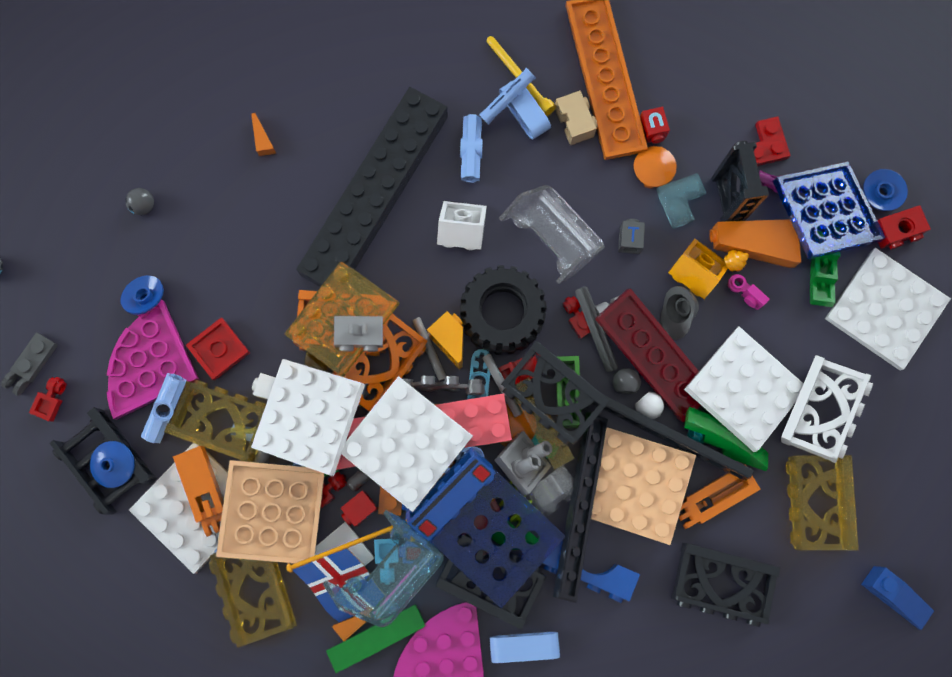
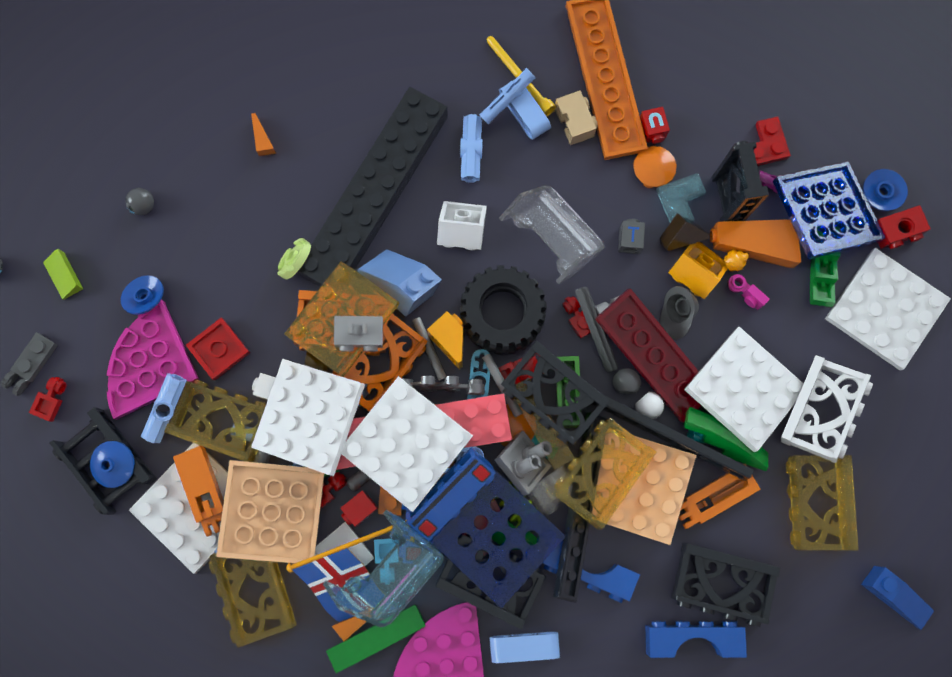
(62, 274): none -> lime slope
(294, 258): none -> yellowish green tile
(402, 279): none -> medium blue slope
(635, 466): none -> clear yellow fence
(664, 639): none -> blue arch
(682, 233): none -> dark brown slope

